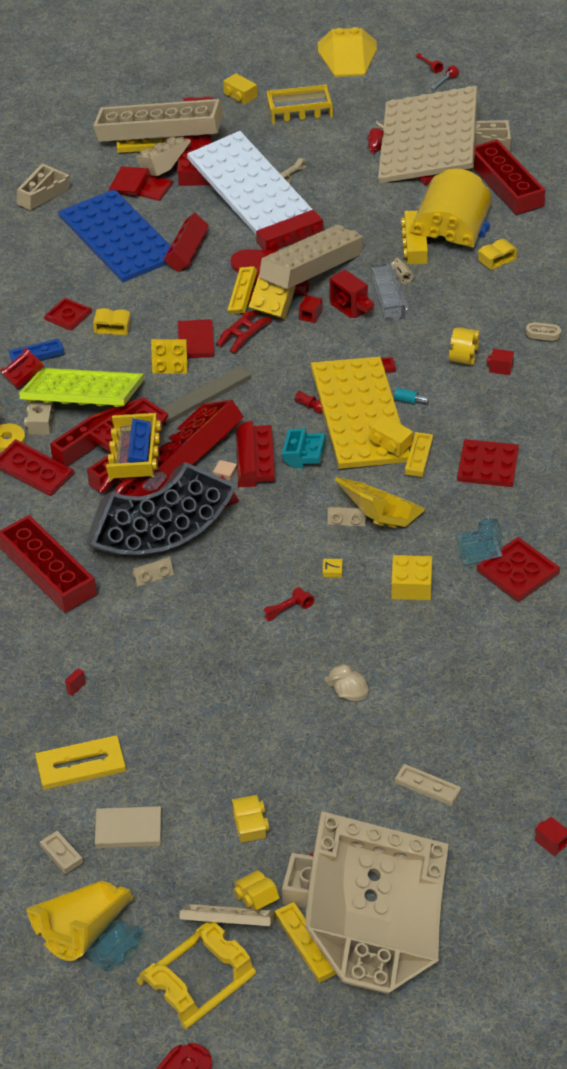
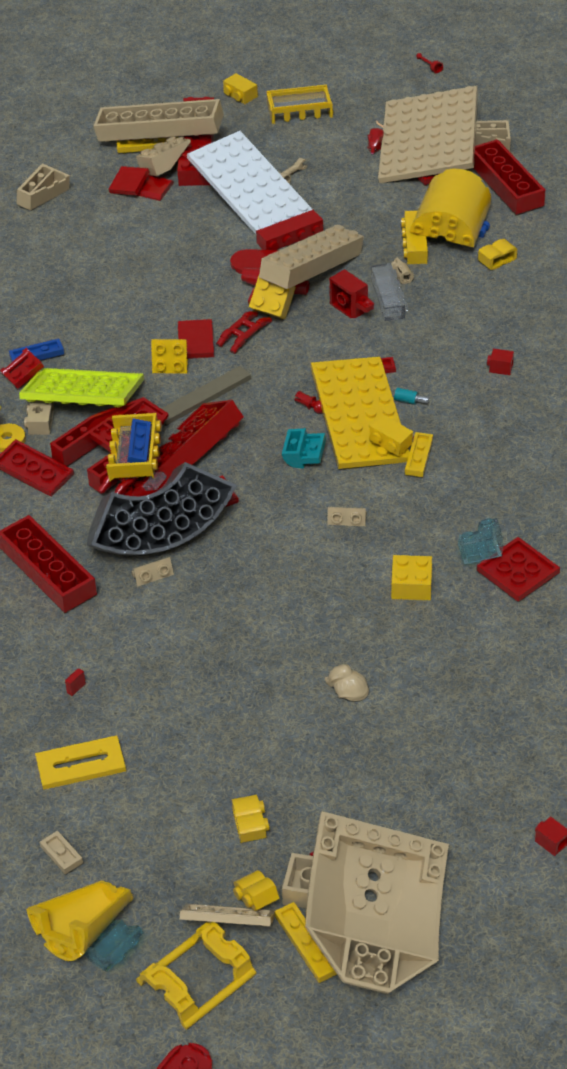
(68, 314): red tile -> none
(112, 322): yellow brick -> none
(117, 235): blue plate -> none
(128, 827): tan tile -> none
(186, 242): red brick -> none
(226, 469): light nougat tile -> none
(242, 290): yellow plate -> none
(254, 454): red brick -> none
(299, 597): red brick -> none
(310, 309): red brick -> none
(332, 568): yellow tile -> none
(347, 51): yellow wedge -> none
(380, 504): yellow wedge -> none
(428, 785): tan tile -> none
(451, 72): hinge -> none
(464, 345): yellow brick -> none
(488, 463): red plate -> none
(543, 331): tan plate -> none

